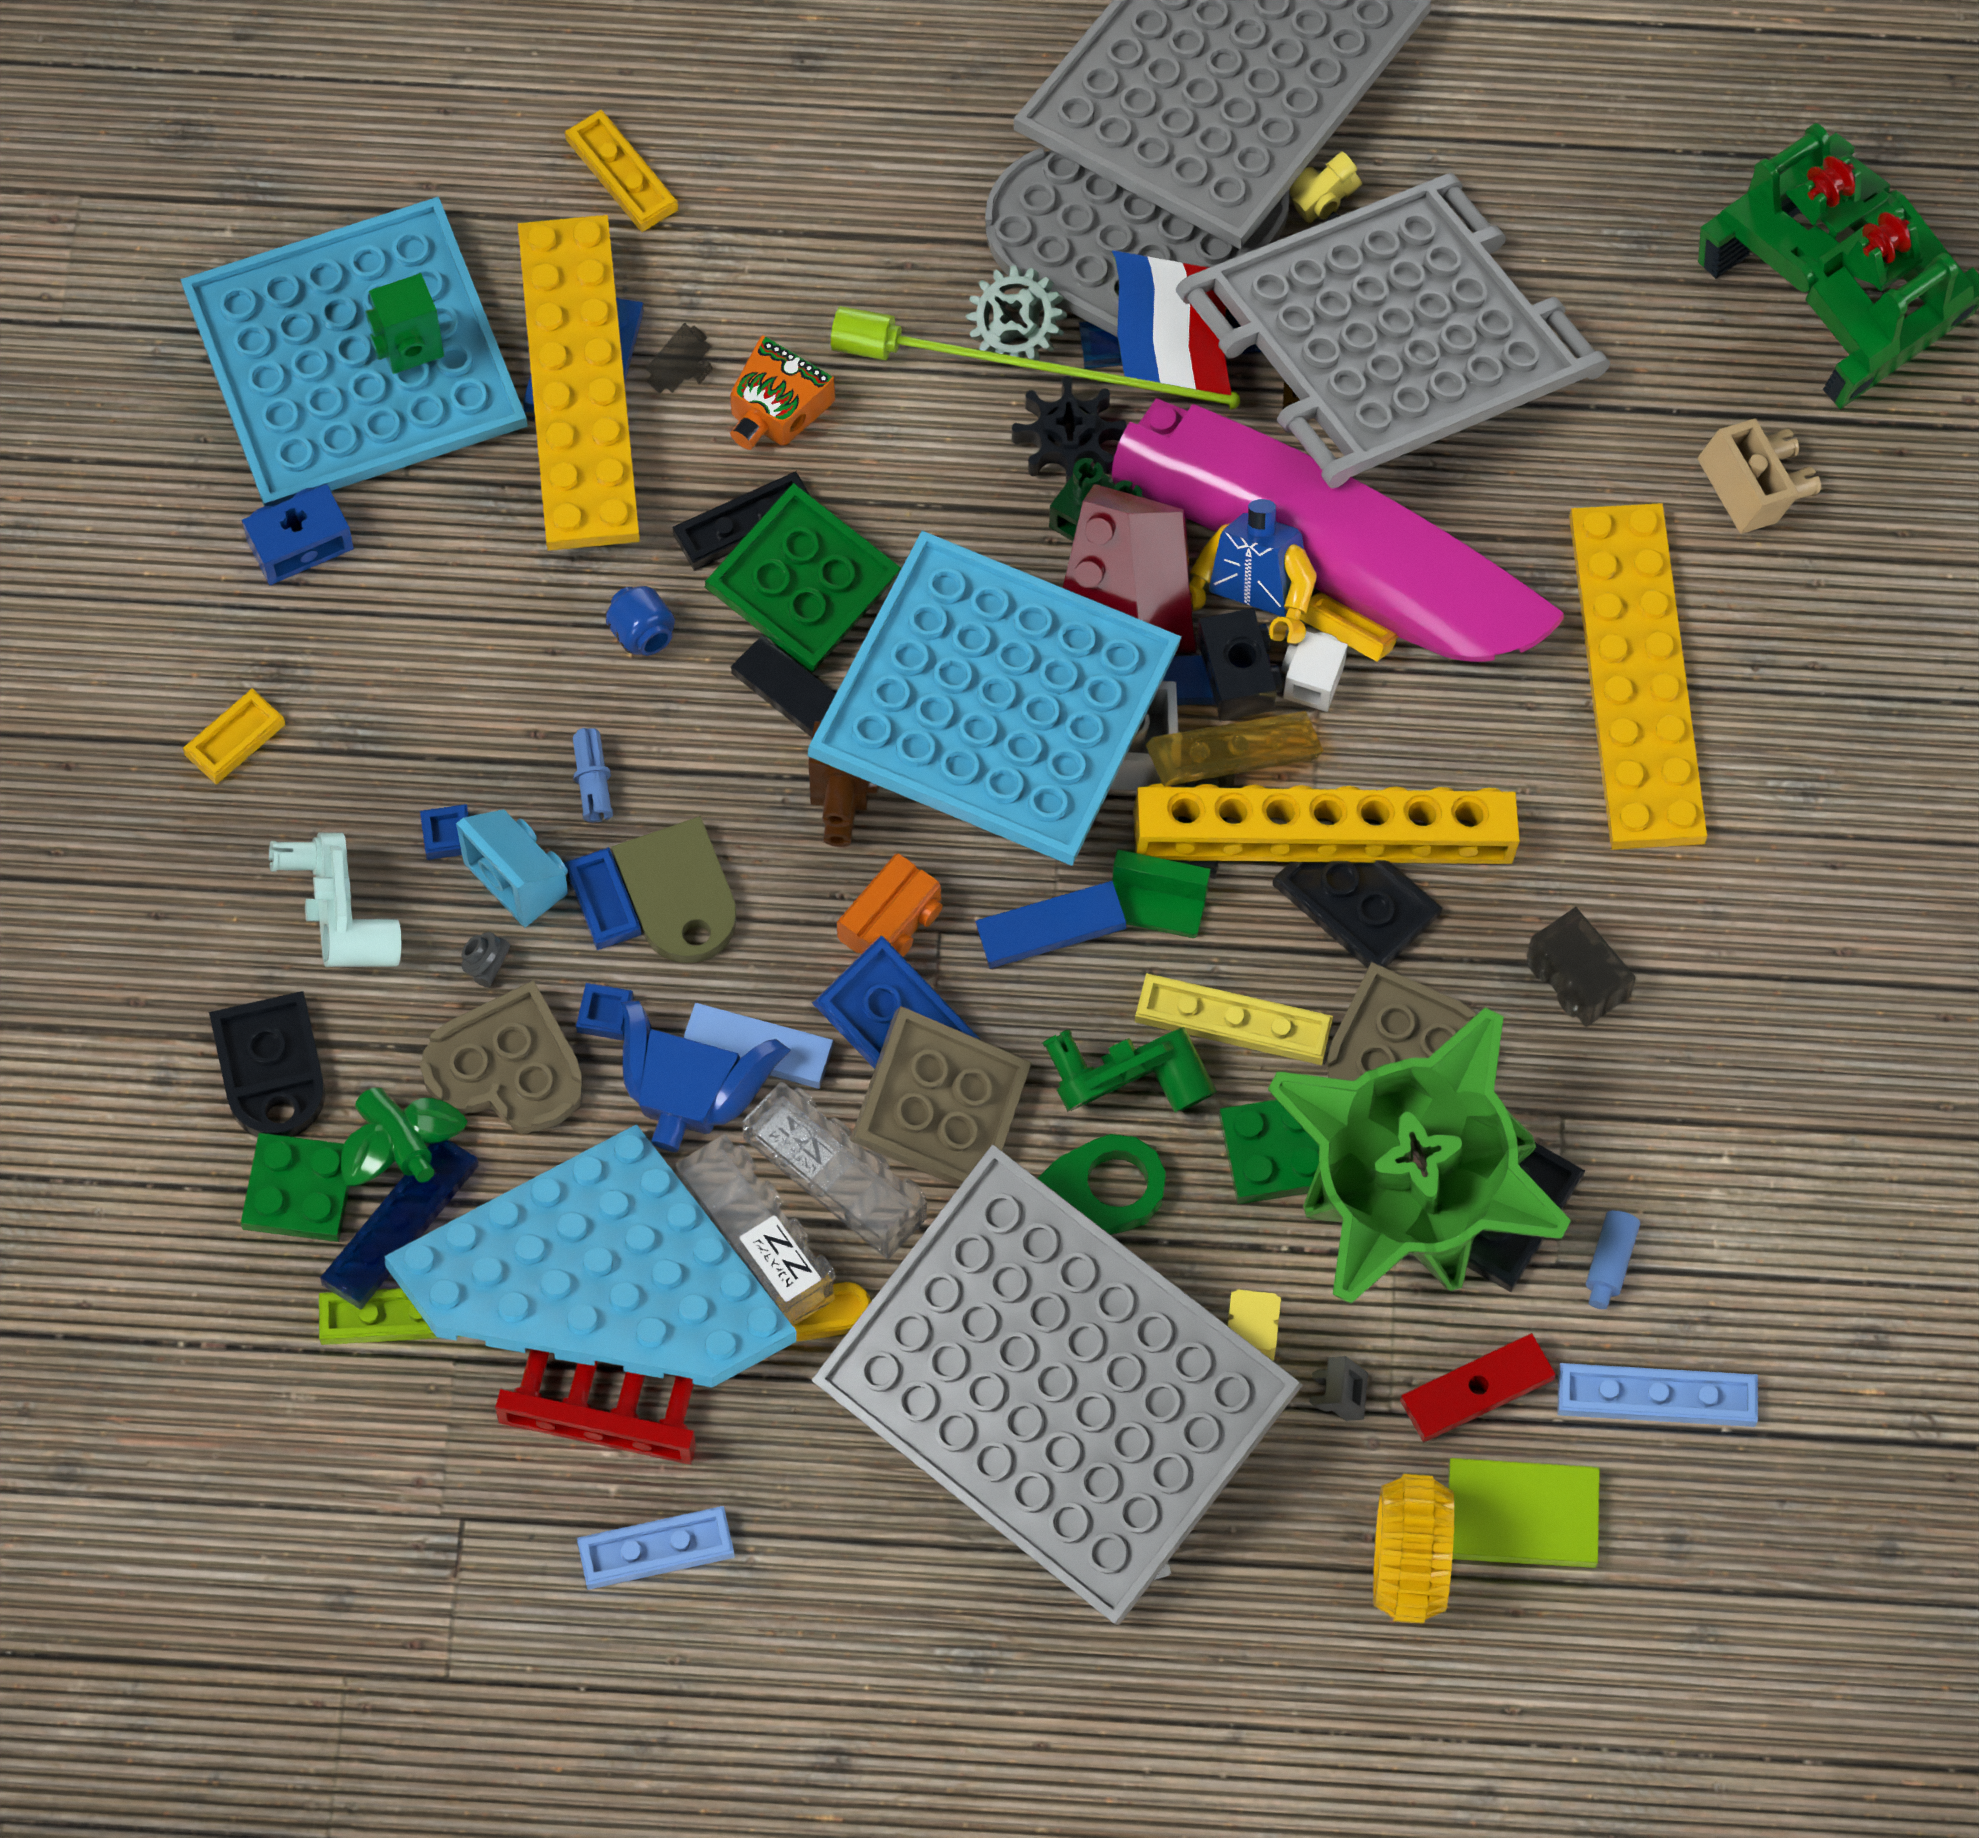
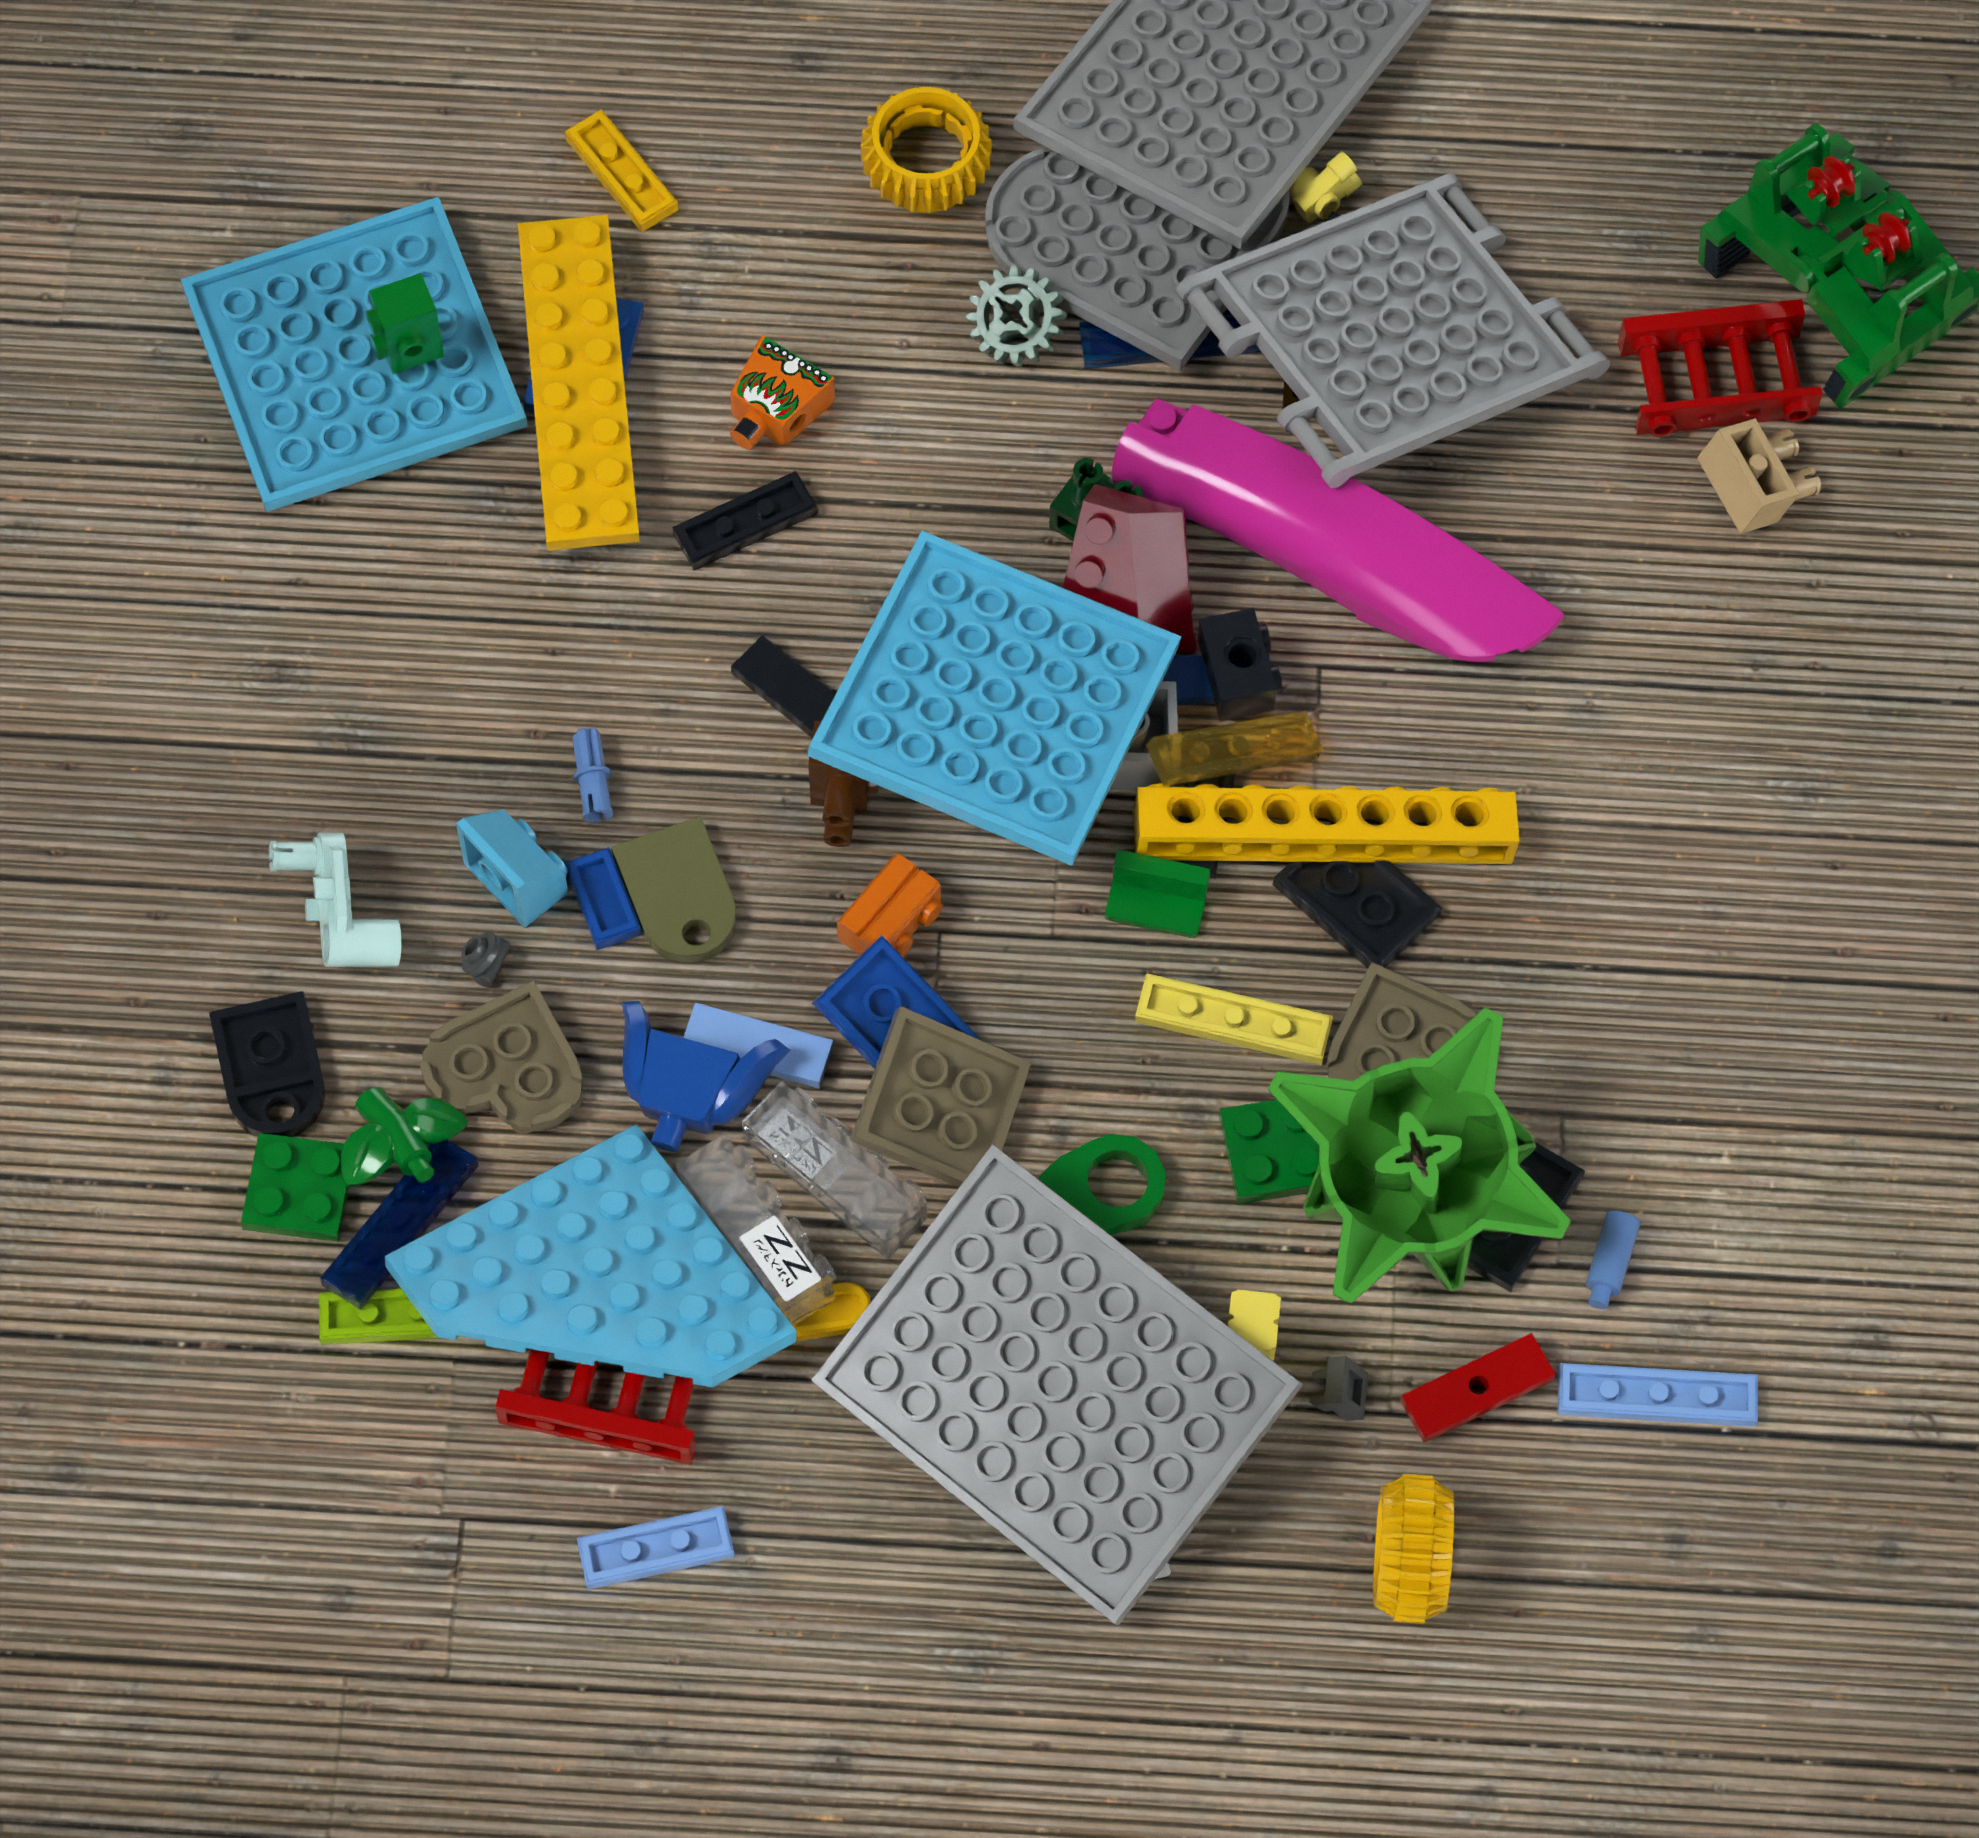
(234, 736): yellow tile -> none
(286, 553): blue brick -> none
(441, 832): blue tile -> none
(602, 1011): blue tile -> none
(640, 620): blue head -> none
(680, 360): clear smoke piece -> none
(802, 577): green plate -> none
(926, 109): none -> yellow gear
(1050, 434): black gear -> none
(1051, 924): blue tile -> none
(1159, 336): flag -> none
(1169, 1057): green piece -> none
(1258, 566): torso -> none
(1314, 670): white brick -> none
(1349, 627): yellow tile -> none
(1525, 1512): lime tile -> none
(1579, 967): clear smoke brick -> none
(1637, 677): yellow plate -> none
(1716, 327): none -> red fence

